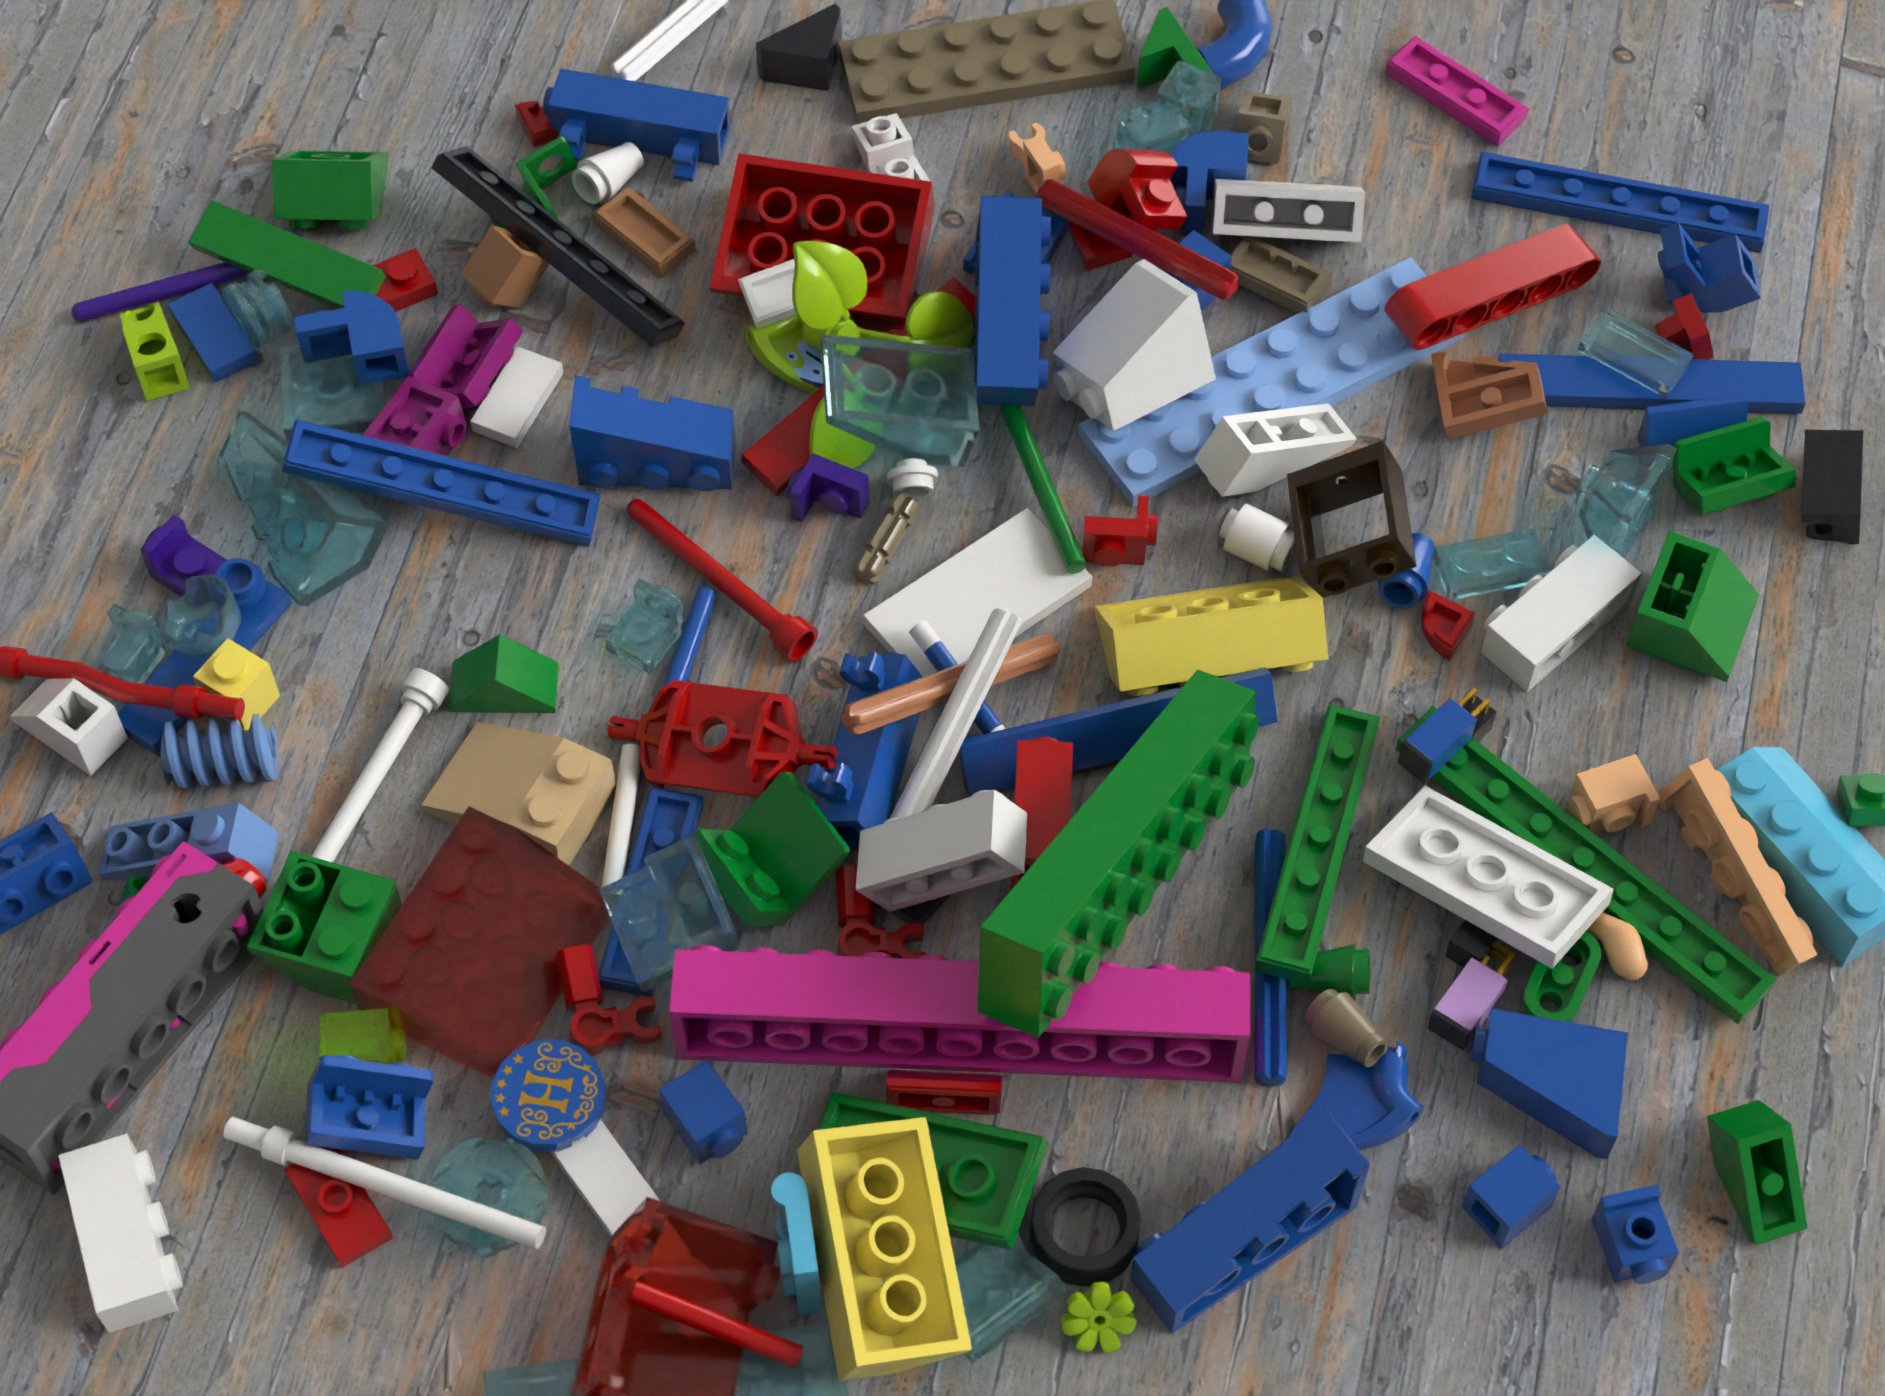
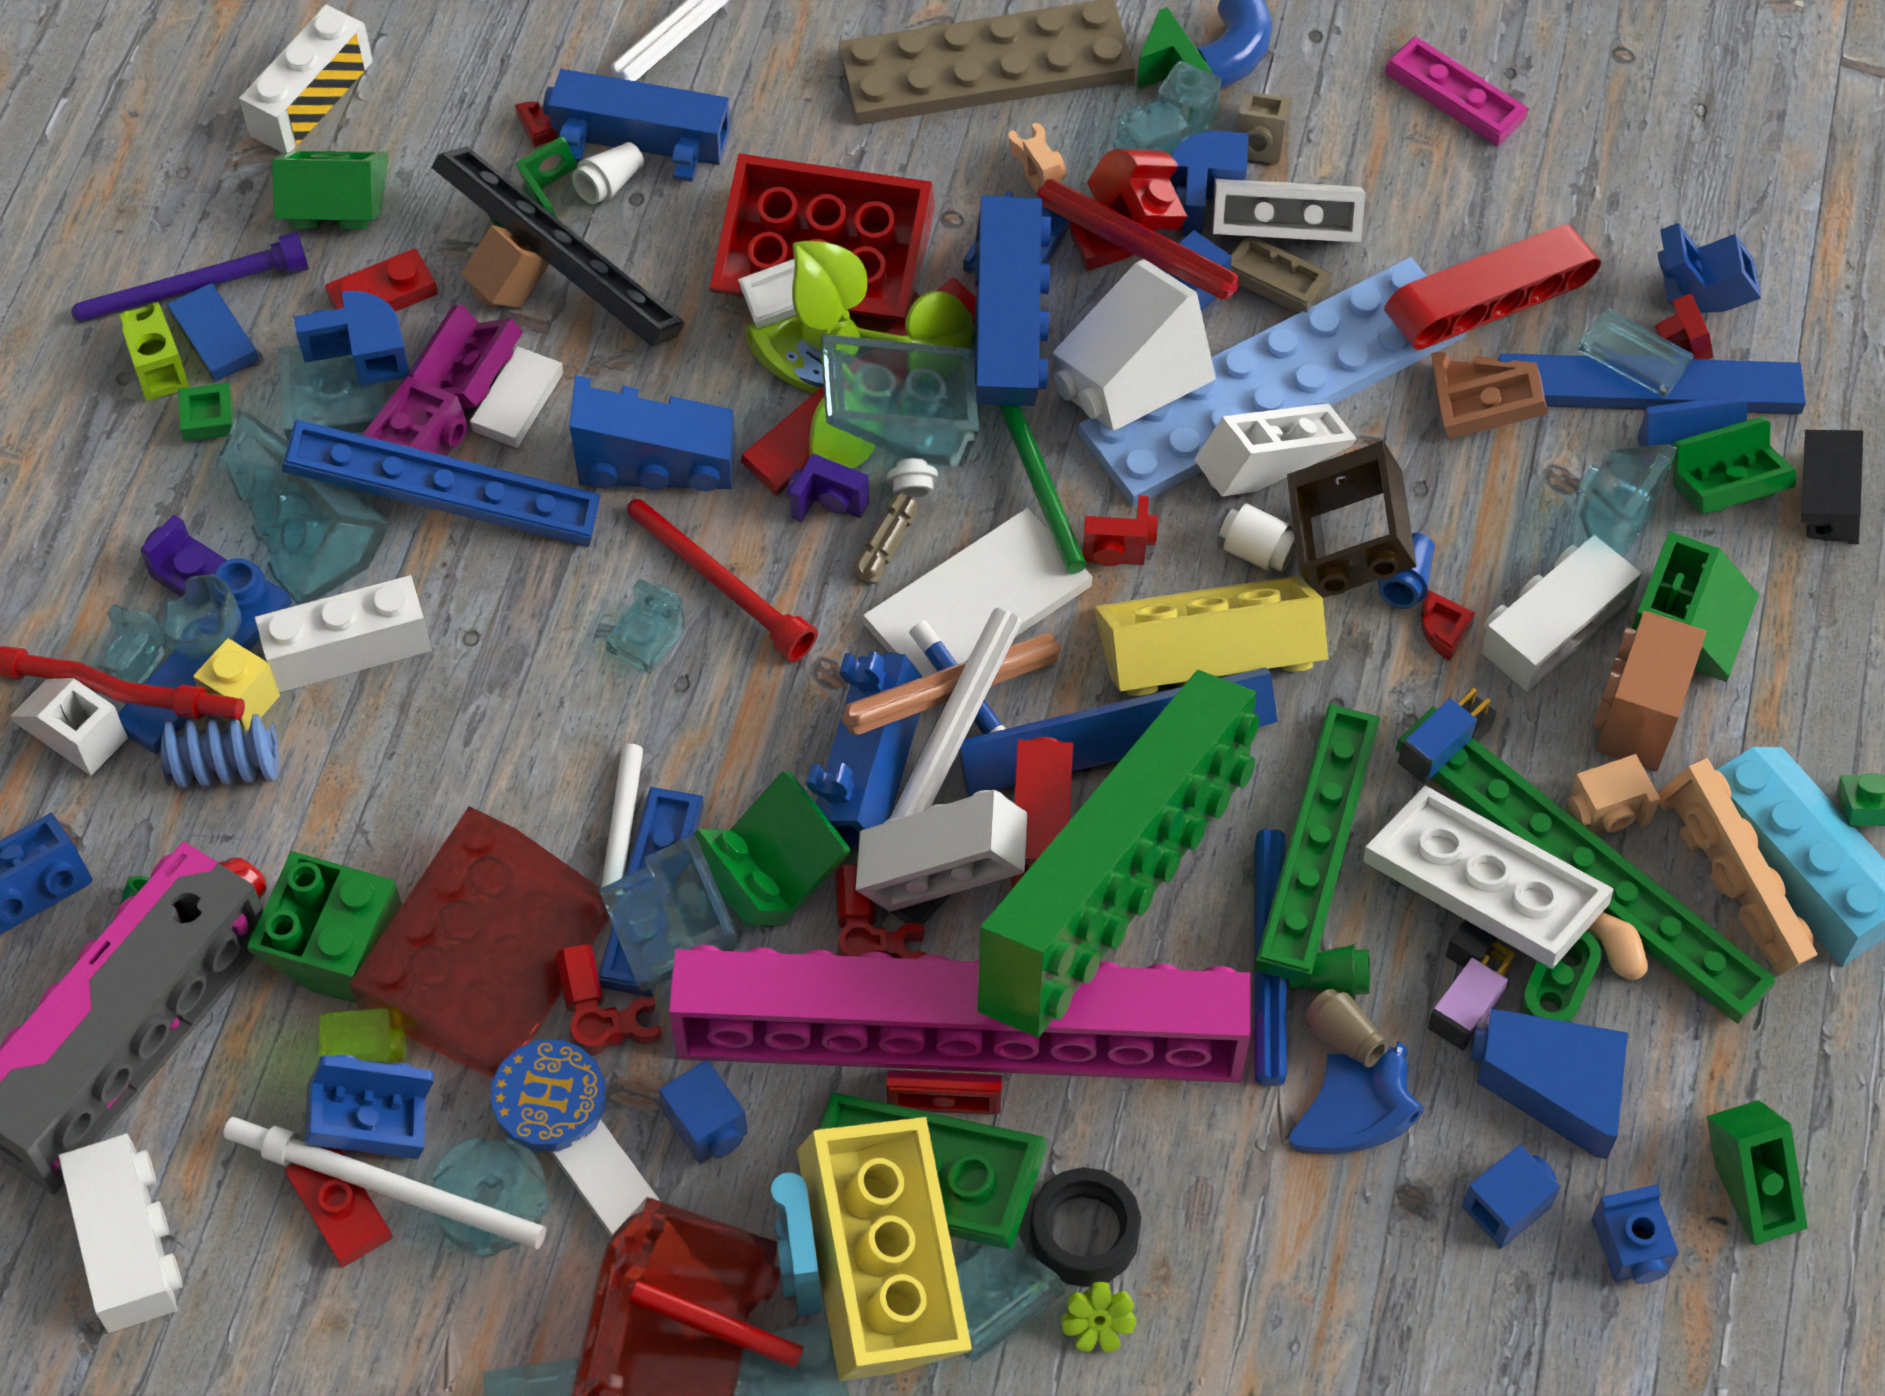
(205, 411): none -> green plate
(215, 831): medium blue slope -> none
(258, 308): clear light blue wheel -> none
(282, 255): green tile -> none
(306, 79): none -> white brick
(343, 633): none -> white brick
(421, 694): white piece -> none
(503, 679): green slope -> none
(529, 782): tan slope -> none
(644, 231): medium nougat tile -> none
(691, 635): blue bar -> none
(758, 745): red plate -> none
(802, 52): black slope -> none
(887, 148): white slope -> none
(1251, 1222): blue wedge -> none
(1490, 563): clear light blue plate -> none
(1617, 200): blue tile -> none
(1647, 688): none -> nougat brick

